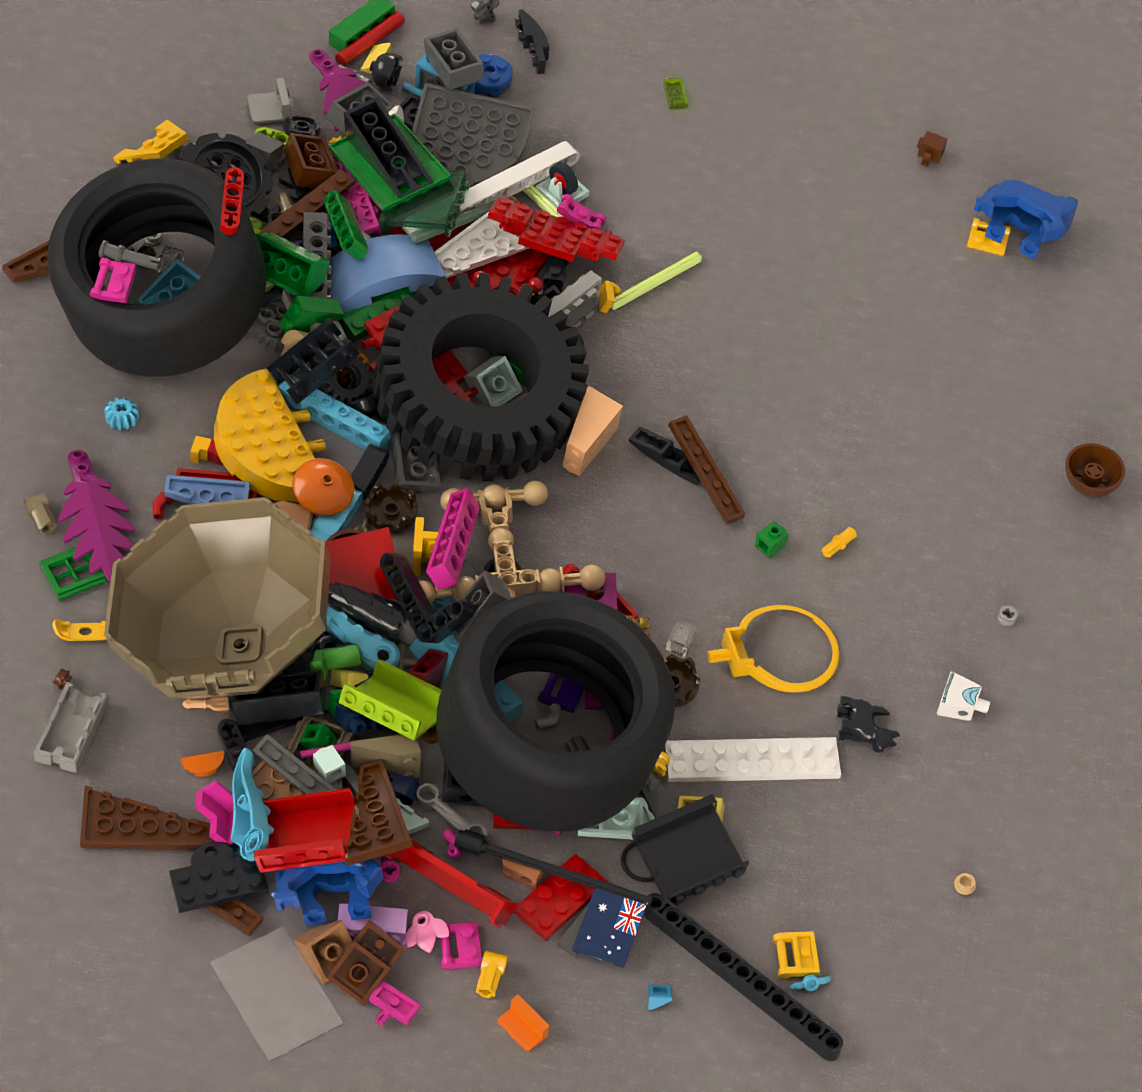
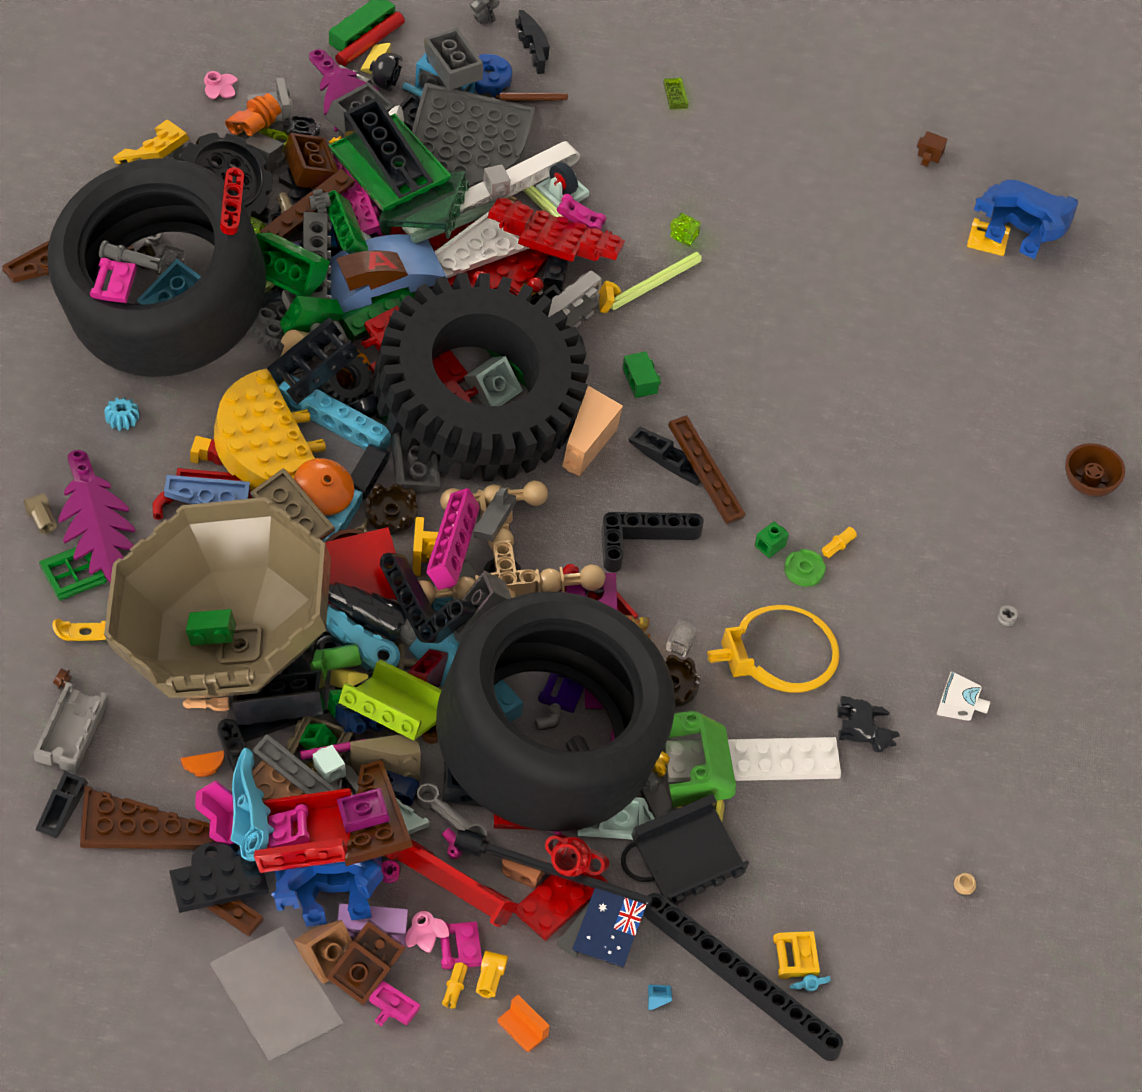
(61, 804): none -> black slope
(210, 627): none -> green brick
(219, 85): none -> bright pink plate
(259, 114): none -> orange beam
(283, 827): none -> dark pink plate
(289, 497): none -> dark tan plate
(319, 201): none -> dark grey gear
(363, 810): none -> magenta tile
(371, 268): none -> reddish brown slope
(455, 985): none -> yellow axle
(495, 515): none -> dark grey hinge
(496, 180): none -> light grey brick
(532, 96): none -> reddish brown bar
(573, 856): none -> red beam
(641, 374): none -> green brick
(646, 526): none -> black beam
(685, 229): none -> clear neon green brick
(717, 774): none -> bright green windscreen
(804, 568): none -> bright green tile

